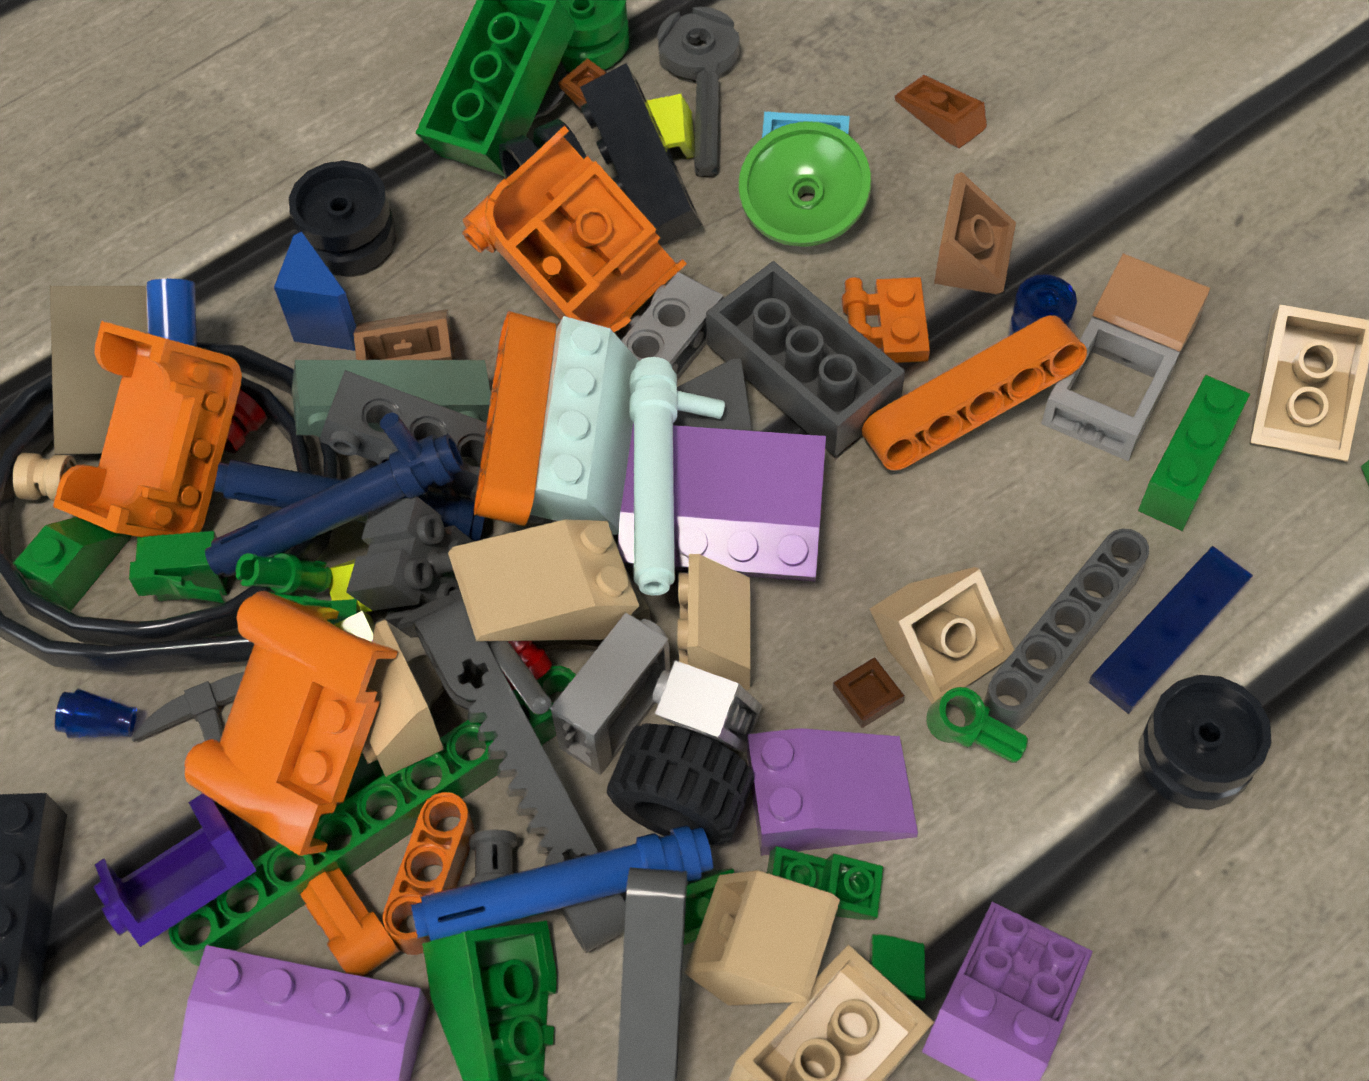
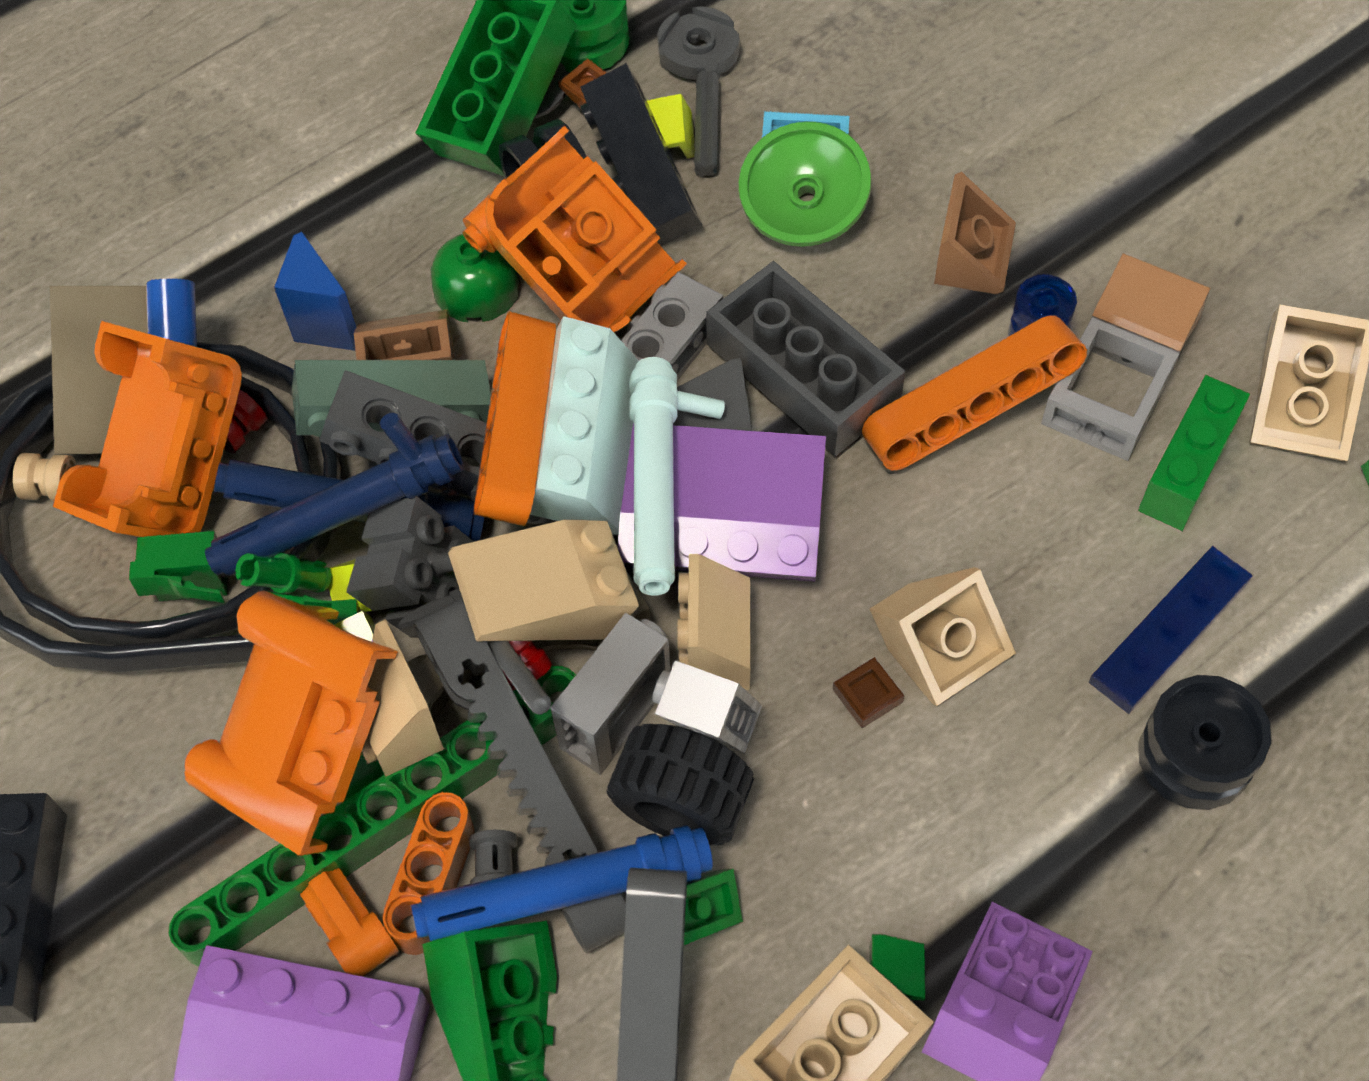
(68, 559): green slope -> none
(93, 716): clear blue cone -> none
(177, 879): dark purple panel -> none
(203, 704): dark grey piece -> none
(344, 216): black wheel -> none
(472, 281): none -> green cylinder
(762, 939): tan slope -> none
(828, 789): medium lavender slope -> none
(849, 879): green slope -> none
(900, 314): orange plate -> none
(944, 110): dark orange slope -> none
(978, 726): green axle -> none
(1076, 609): dark grey beam -> none

